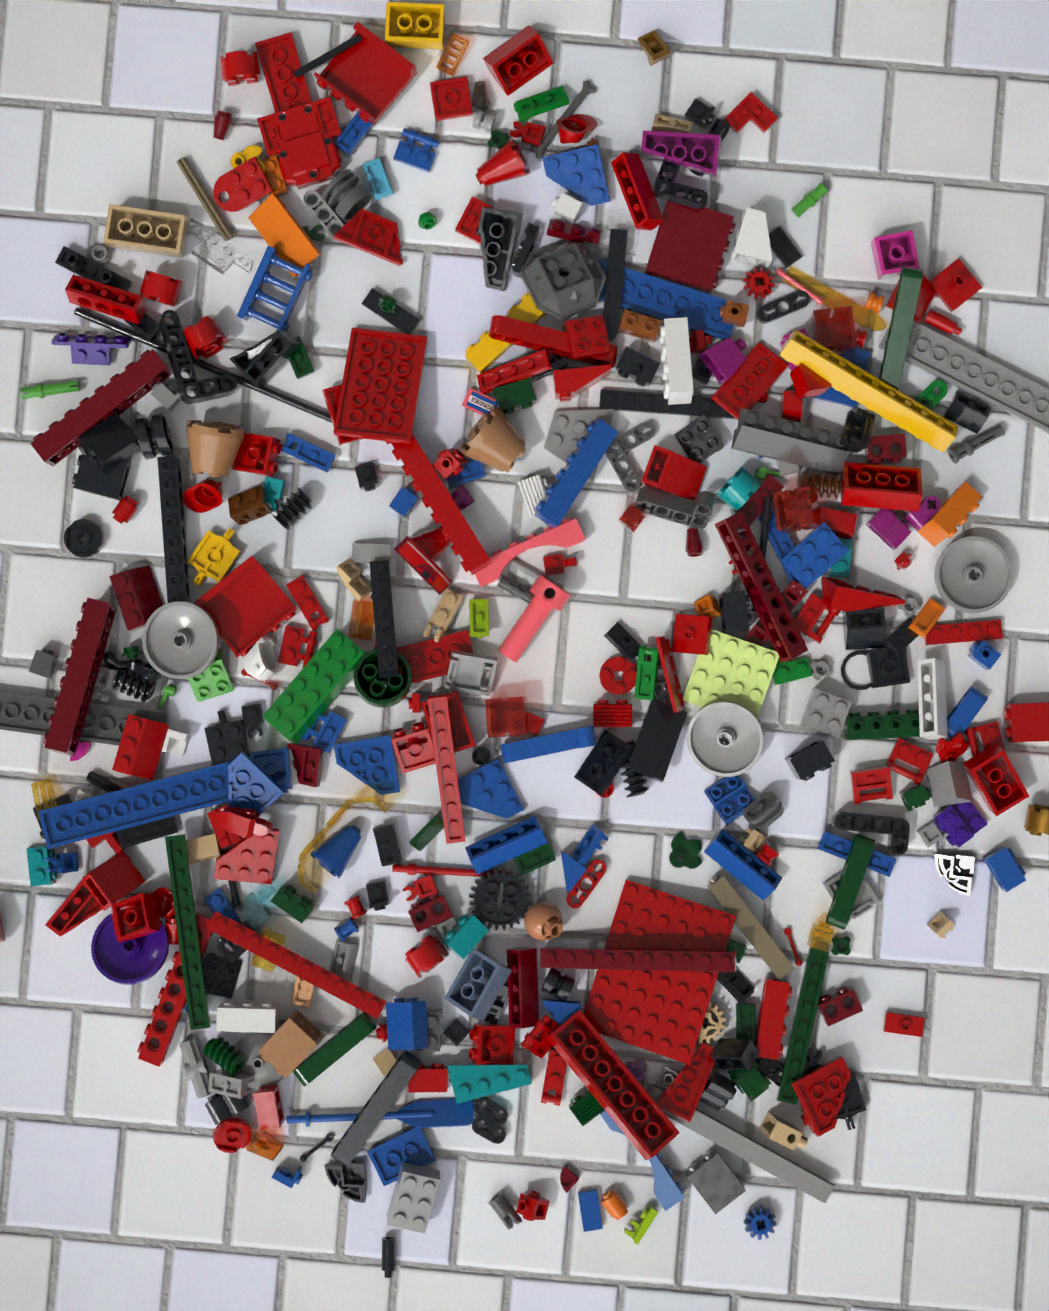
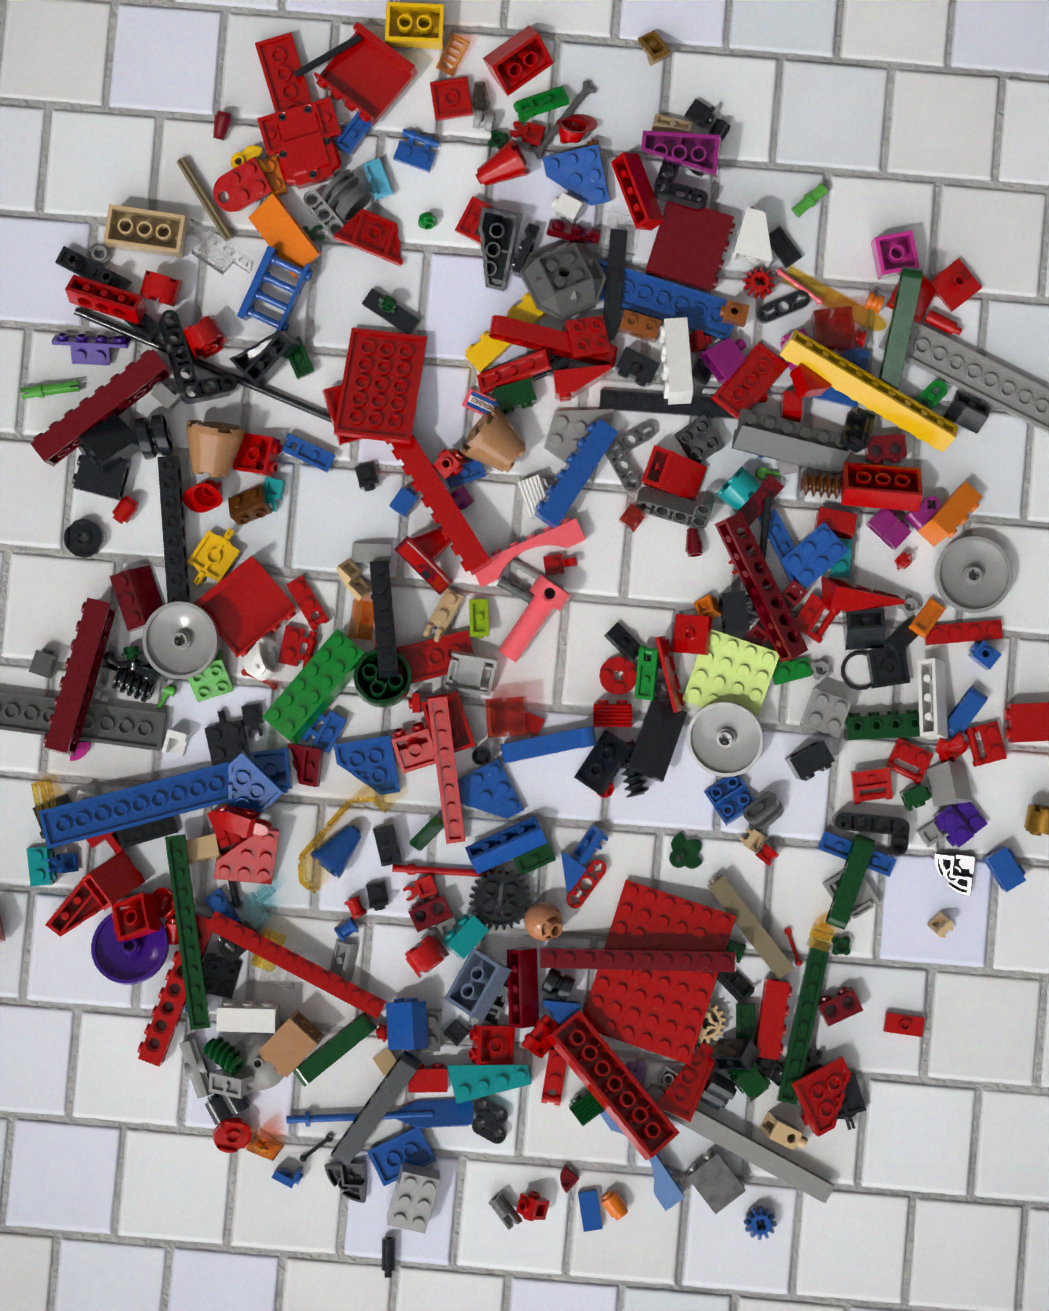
(102, 782): black axle -> none
(140, 747): red slope -> none
(239, 67): red brick -> none
(269, 1107): hinge -> none
(292, 509): black piece -> none
(293, 903): dark green brick -> none
(302, 993): light nougat plate -> none
(647, 1216): lime plate -> none
(743, 864): blue brick -> none
(751, 110): red plate -> none
(796, 511): clear red piece -> none
(968, 447): dark grey pin -> none
(996, 779): red brick -> none

